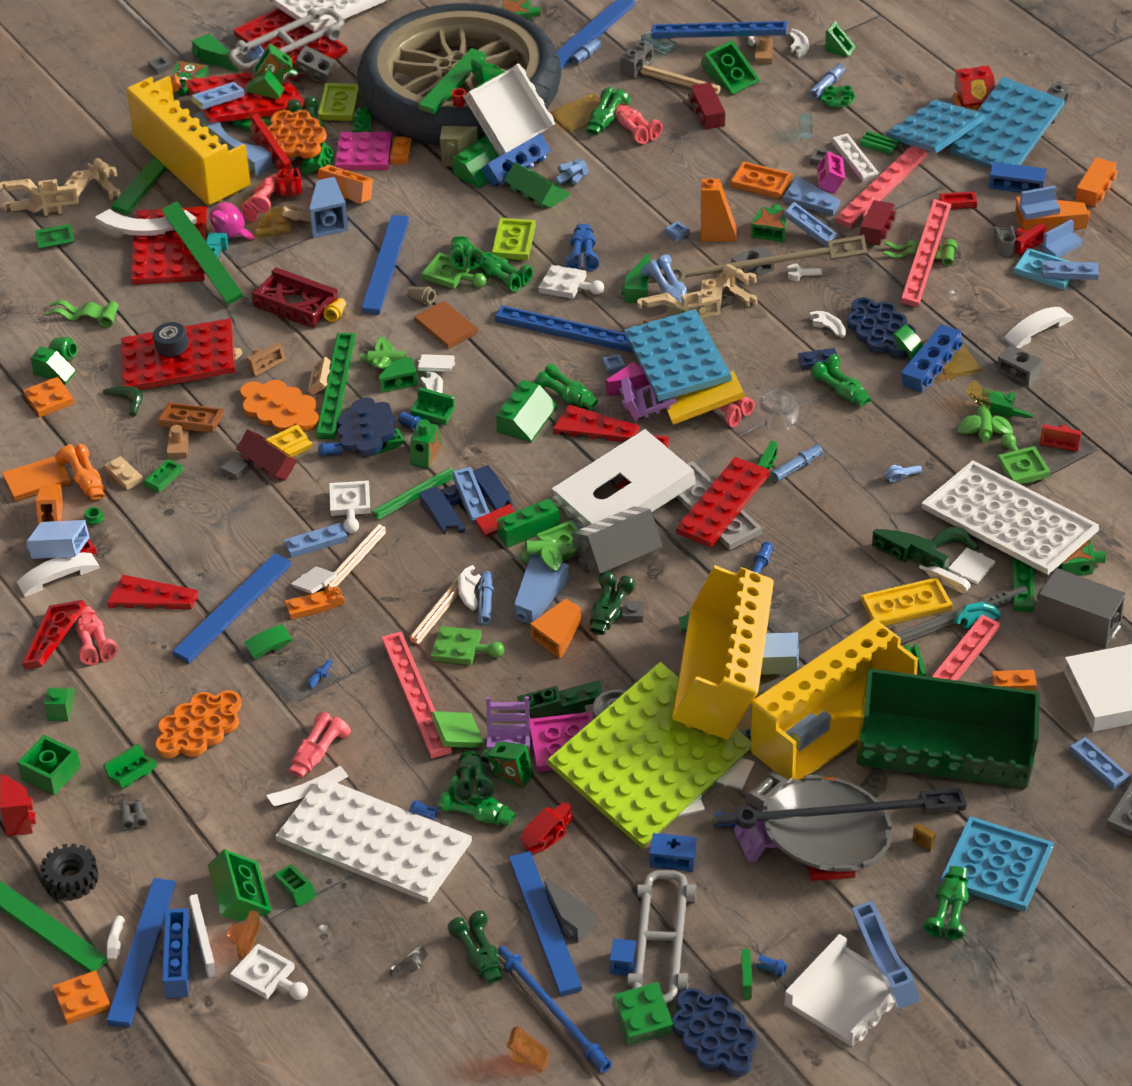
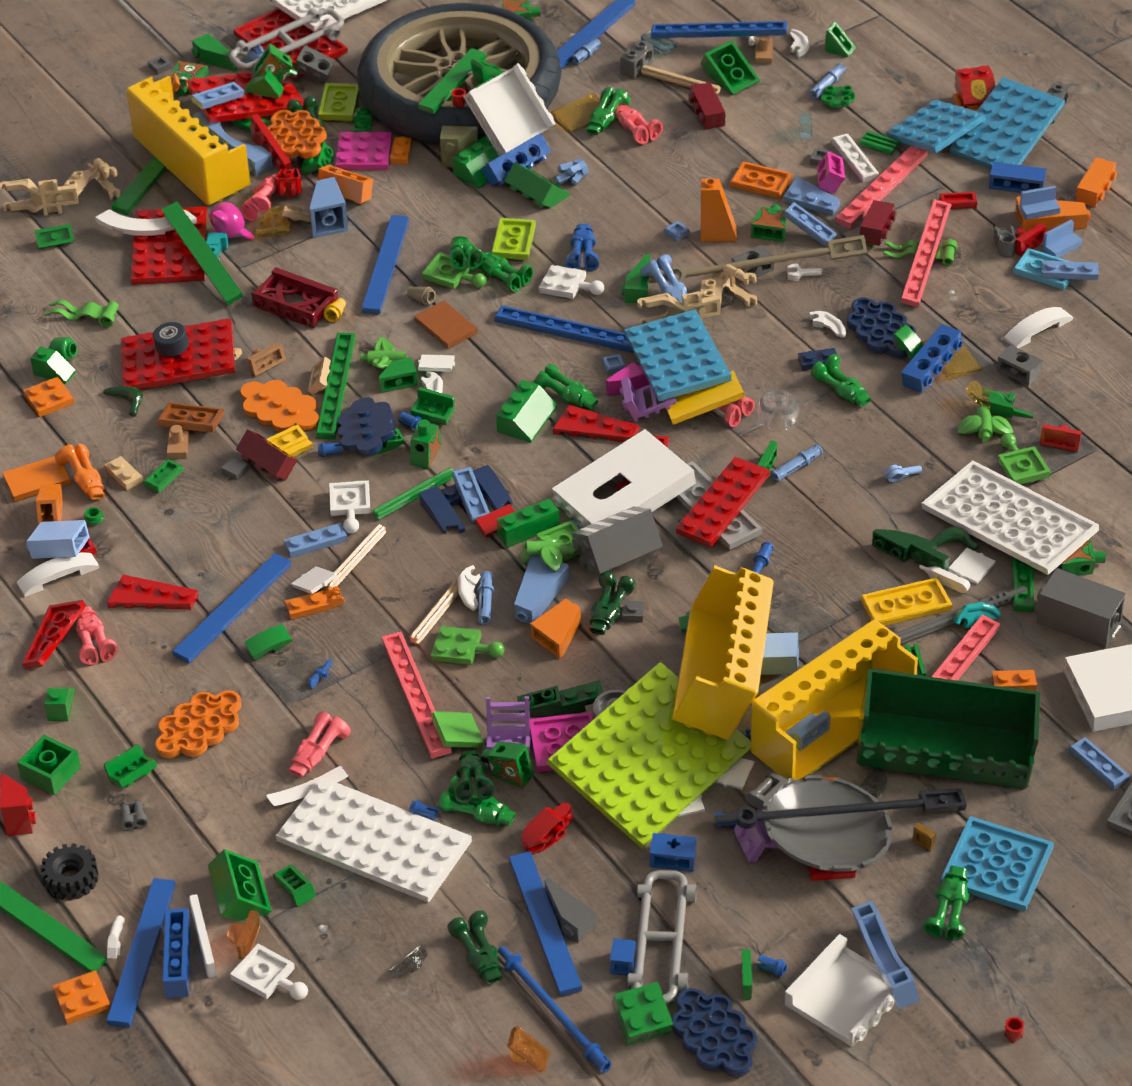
(1014, 1029): none -> red hose

